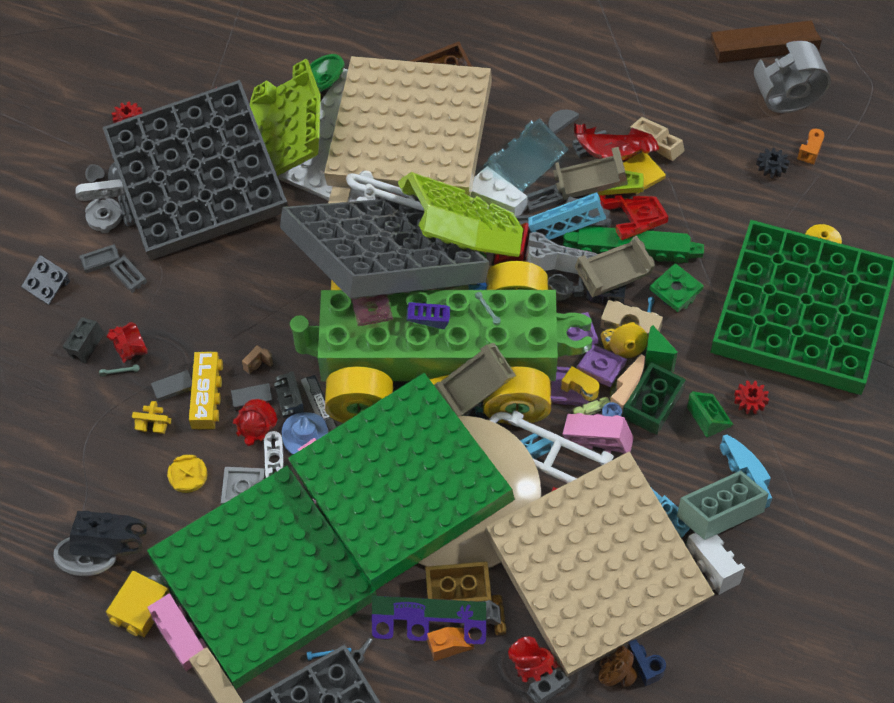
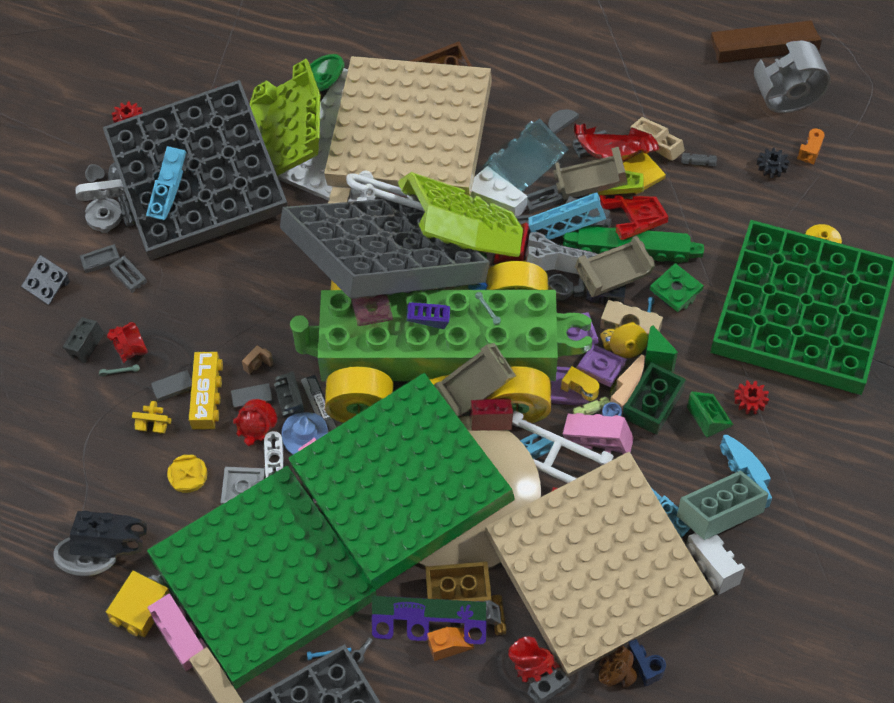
(167, 183): none -> medium azure slope
(491, 414): none -> dark red brick
(699, 159): none -> dark grey axle

